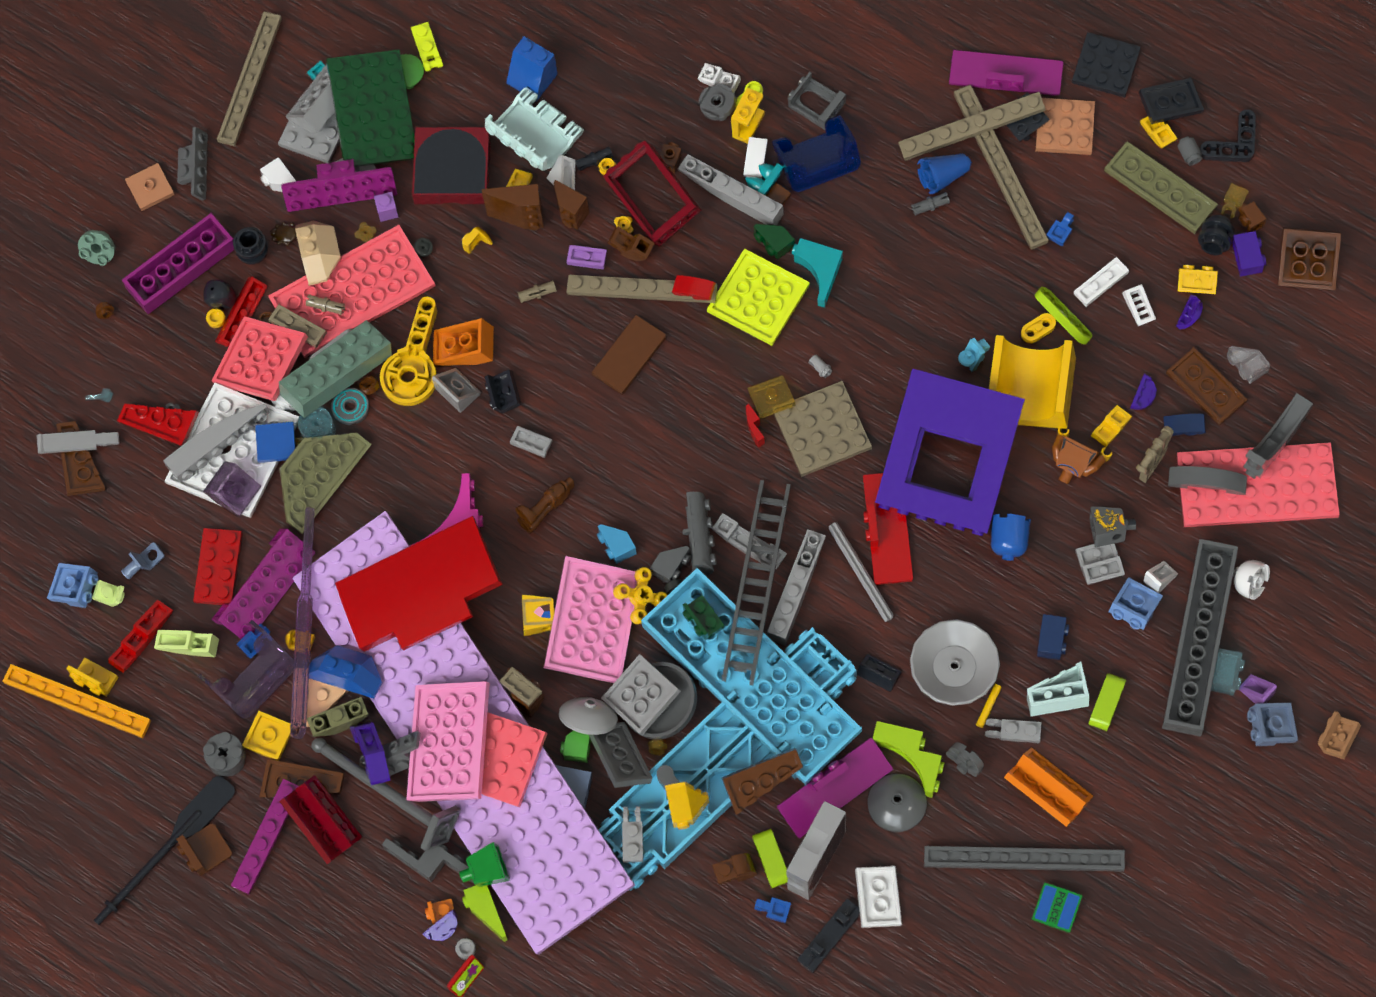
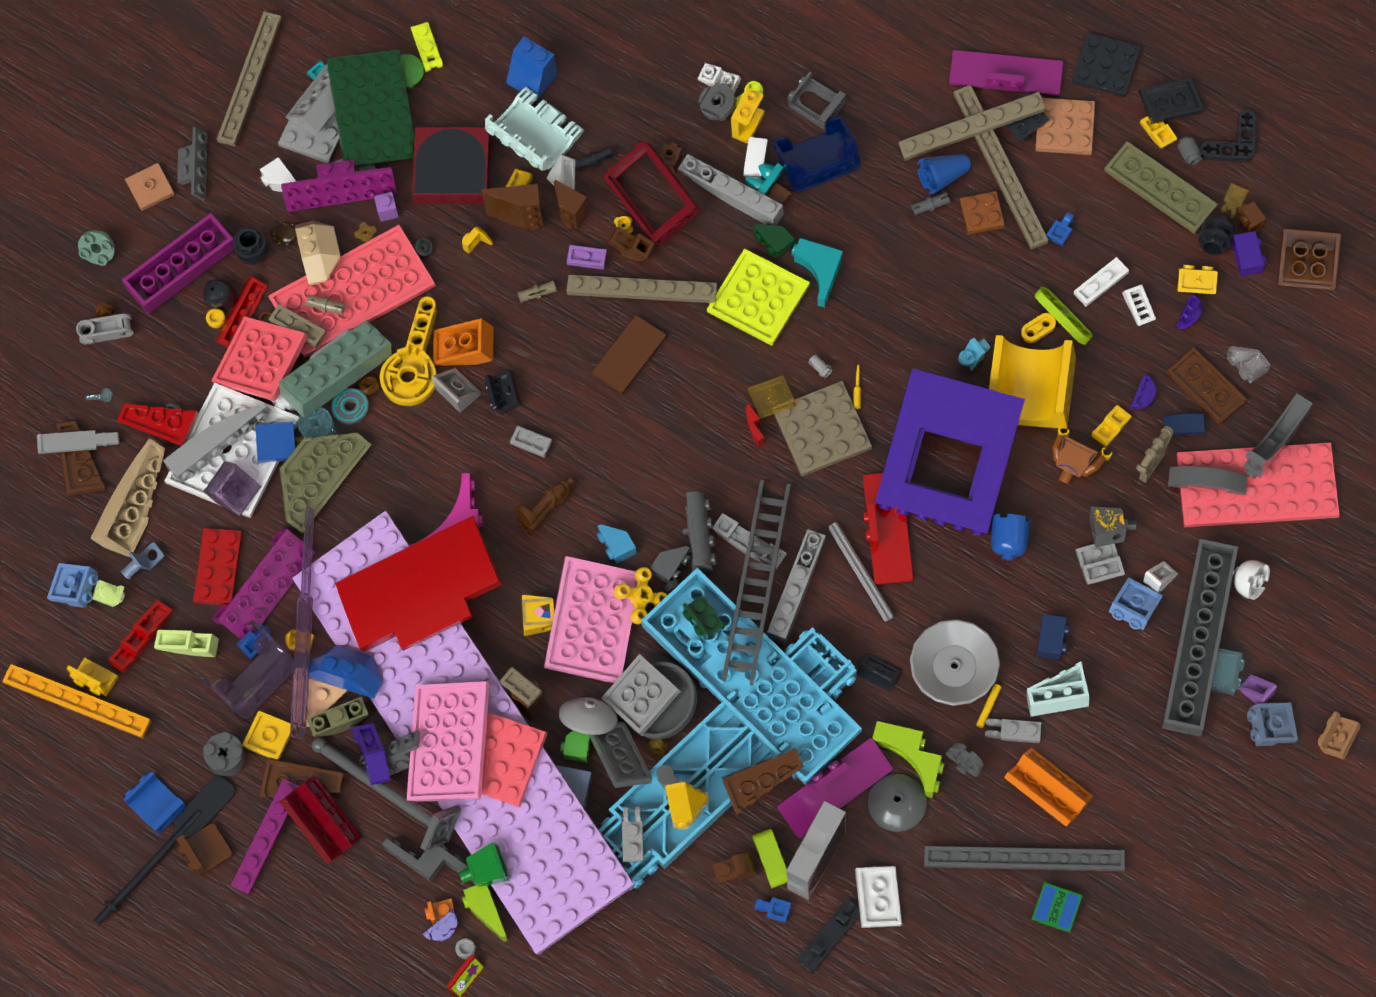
(105, 328): none -> light grey piece
(129, 505): none -> tan wedge
(154, 802): none -> blue panel
(604, 163): yellow plate -> none
(695, 287): red slope -> none
(857, 391): none -> yellow piece
(982, 213): none -> dark orange plate
(1107, 701): lime beam -> none

